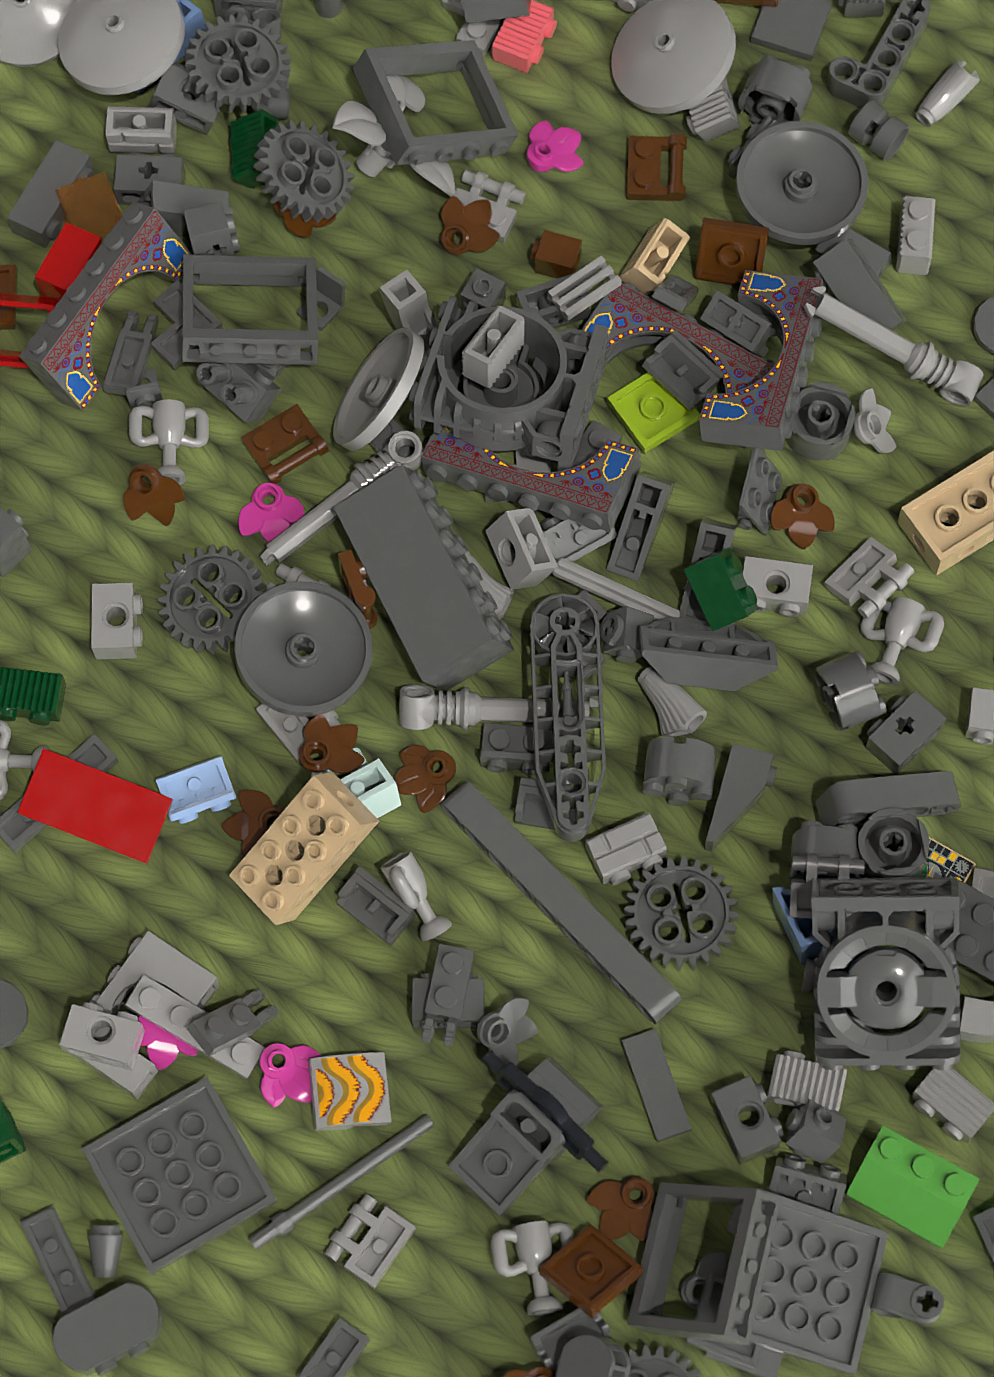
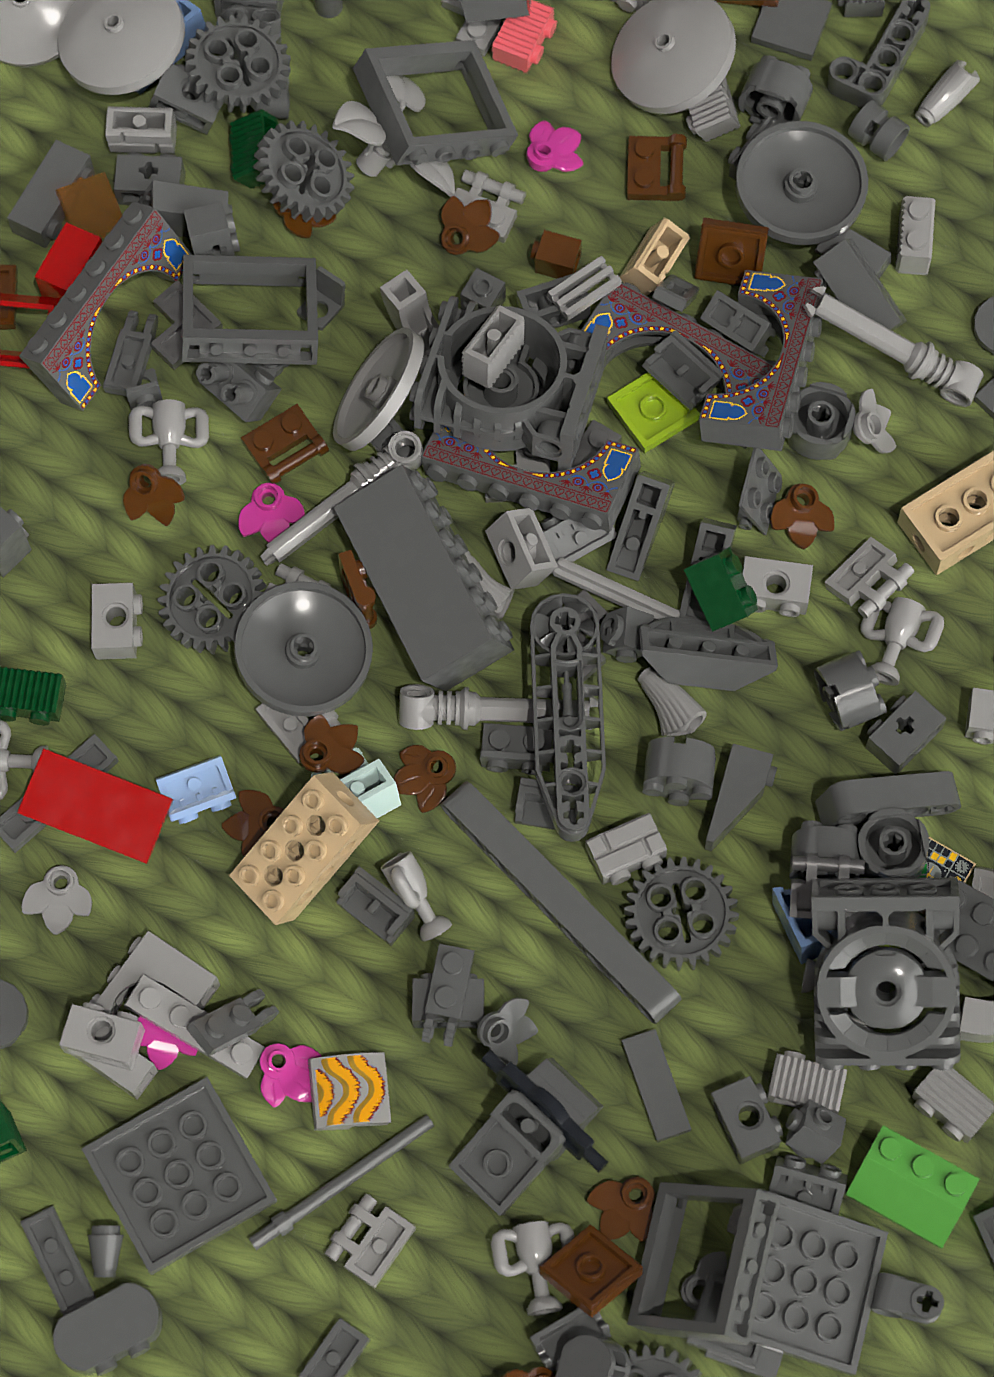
(57, 904): none -> light grey plate

